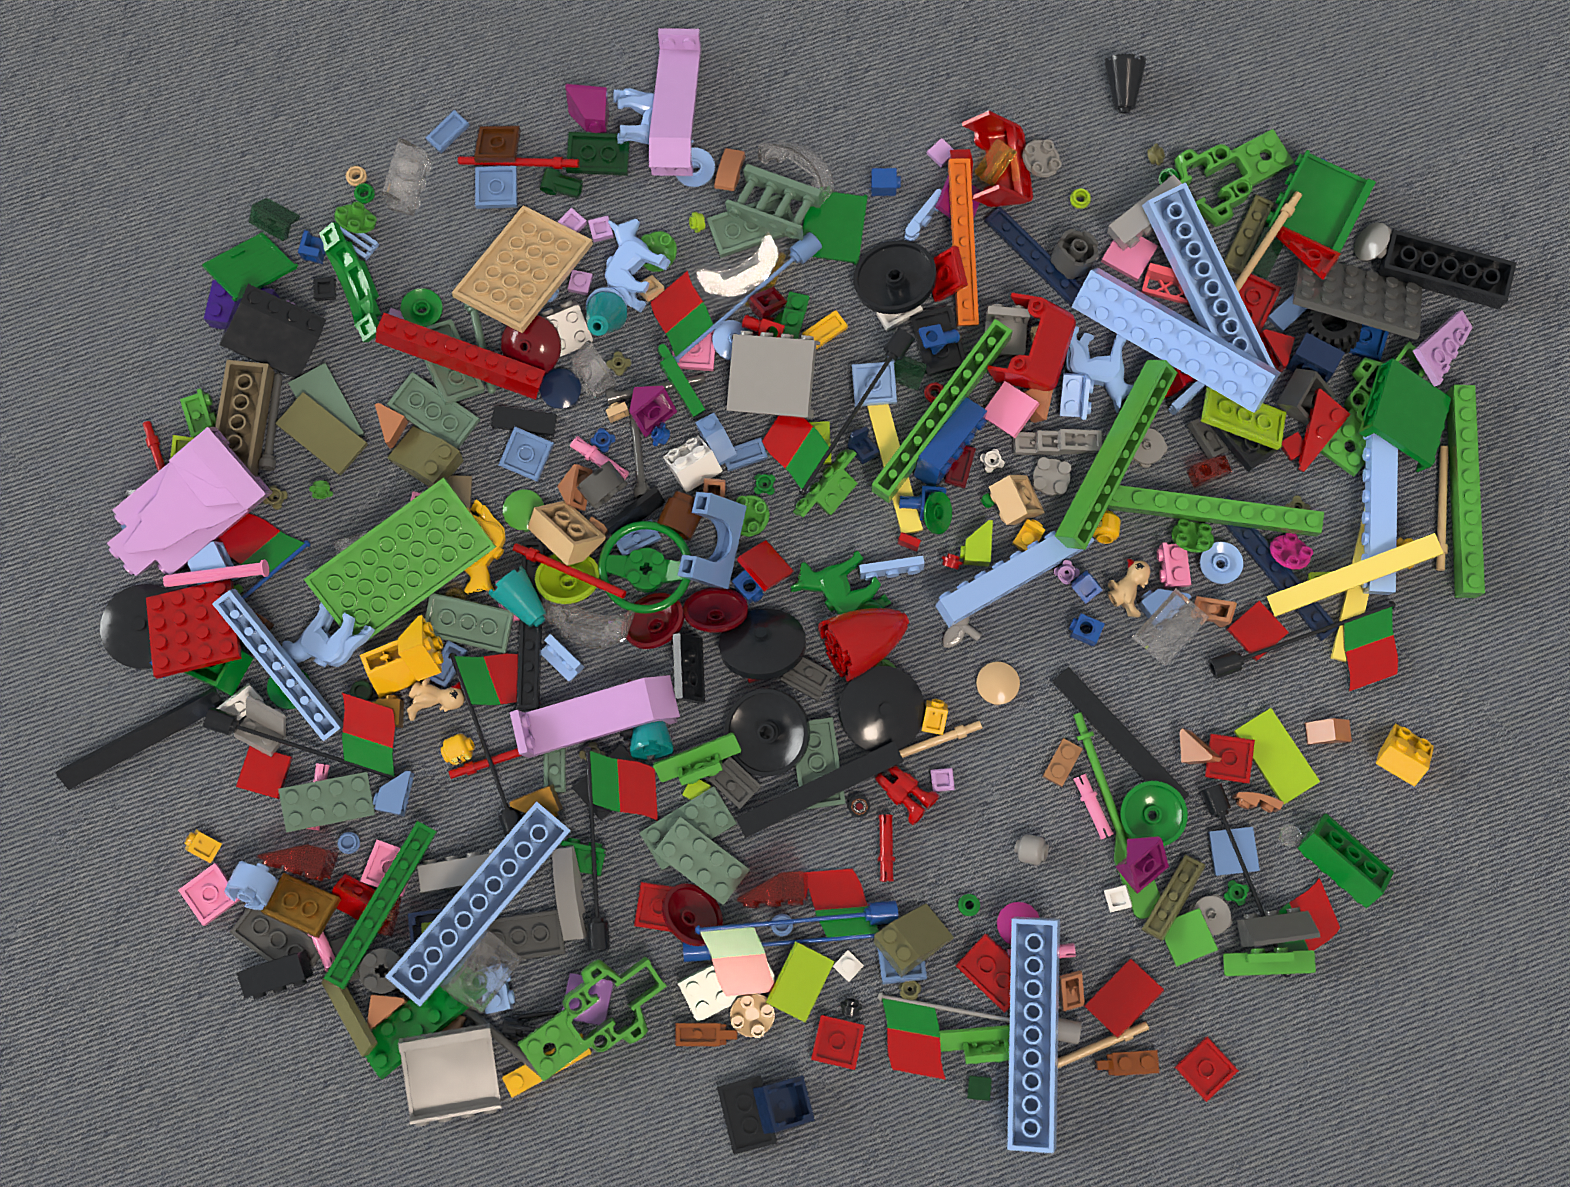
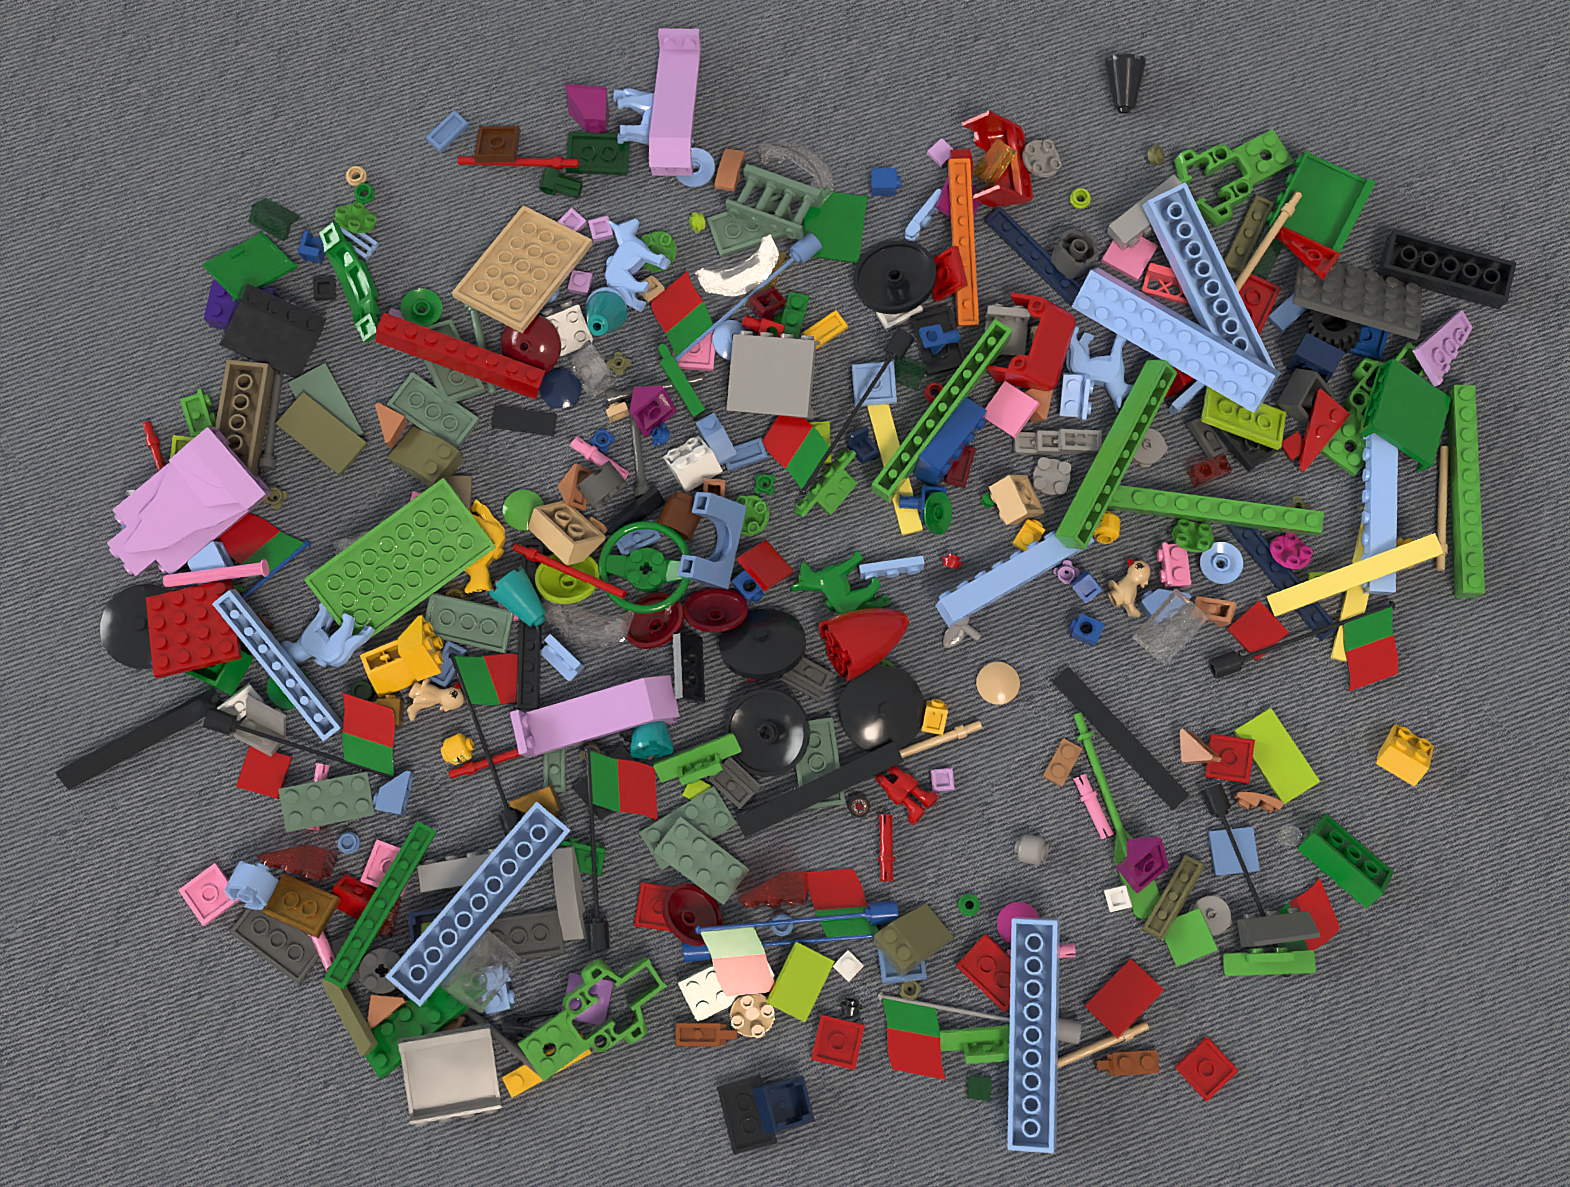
(202, 845): yellow bracket -> none
(275, 975): black brick -> none
(320, 490): bright green plate -> none
(406, 177): clear slope -> none
(496, 187): medium blue plate -> none
(526, 454): medium blue tile -> none
(909, 541): red tile -> none
(978, 546): lime slope -> none
(993, 454): white plate -> none
(1071, 990): nougat slope -> none
(1163, 176): green plate -> none
(1164, 801): green dish -> none
(1242, 892): green plate -> none
(1278, 347): red slope -> none
(1328, 731): slope -> none
(1372, 242): light grey dish -> none

